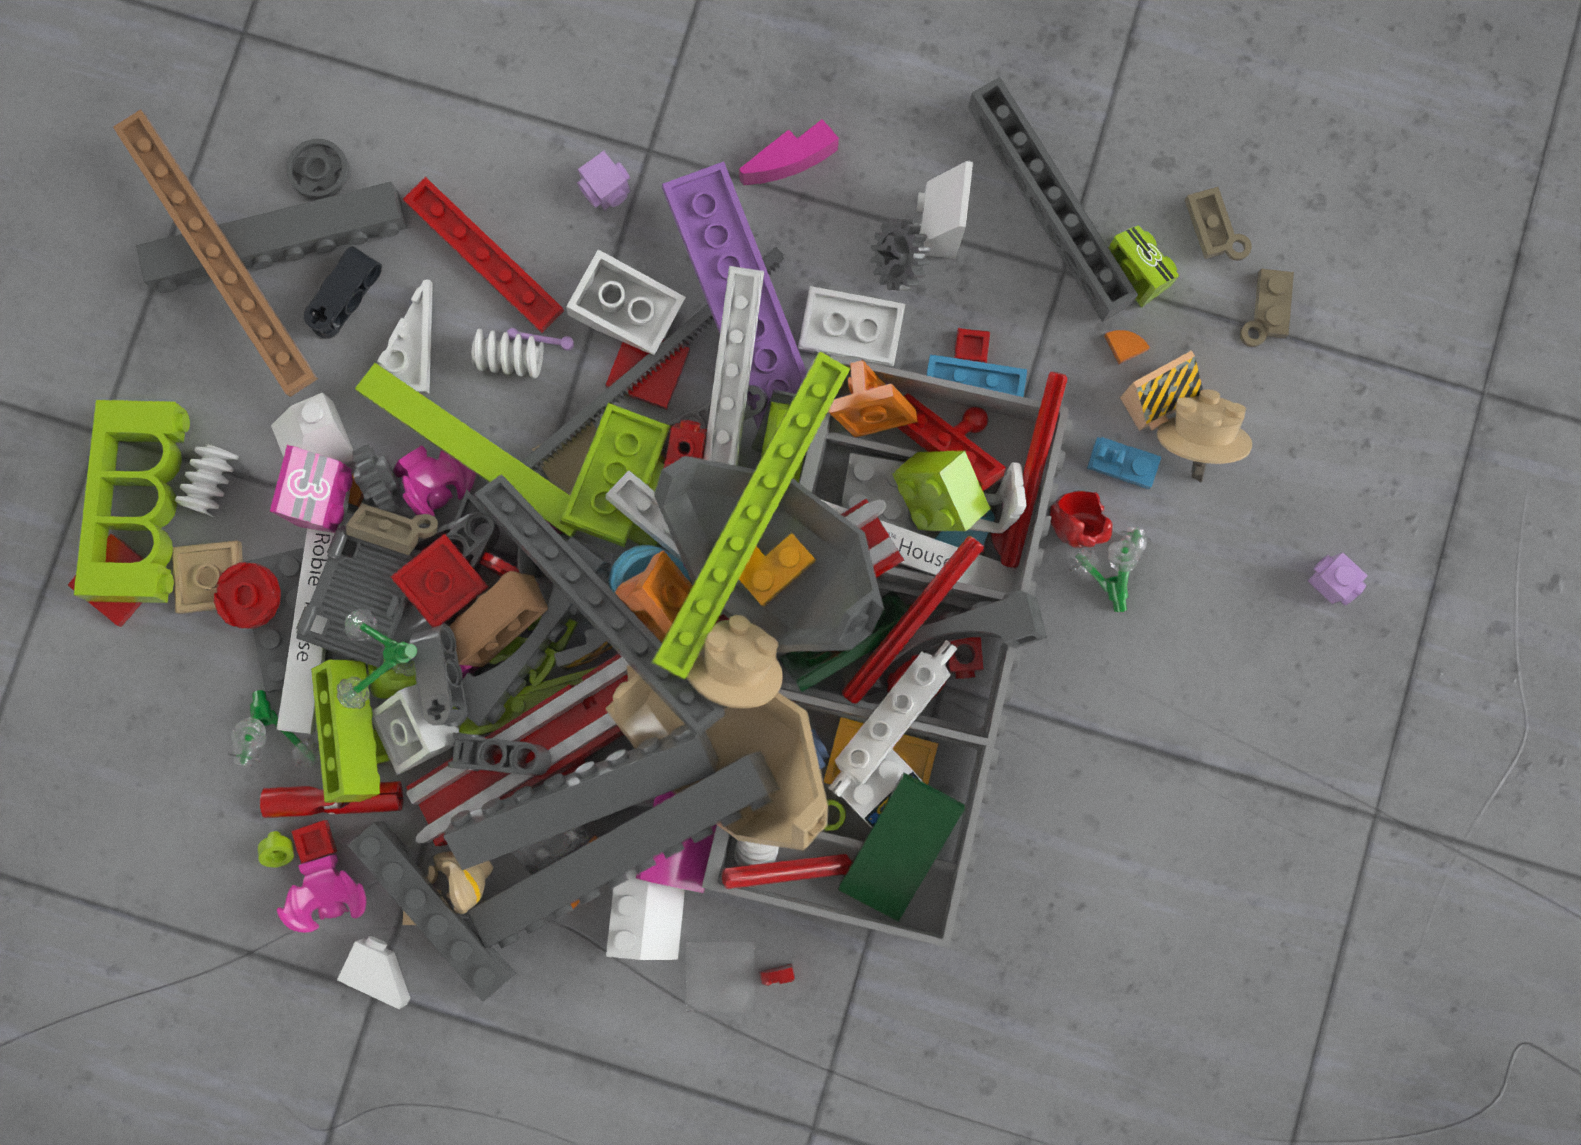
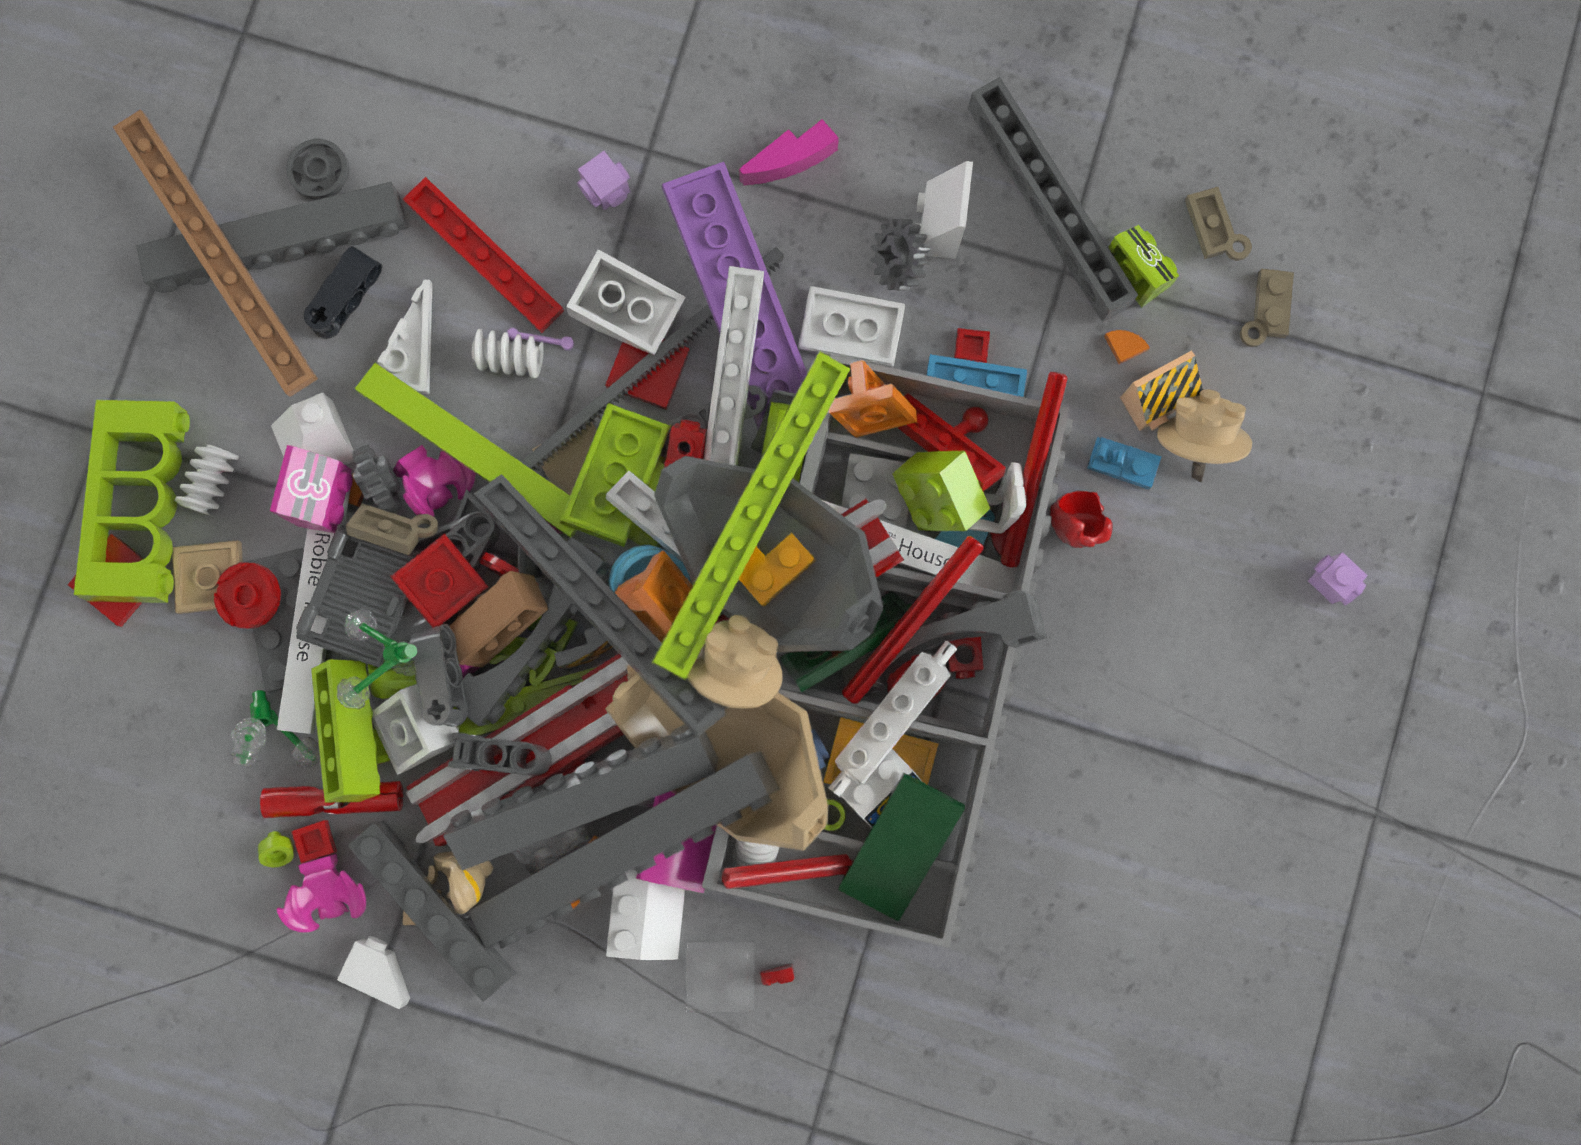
(1122, 557): clear plant -> none

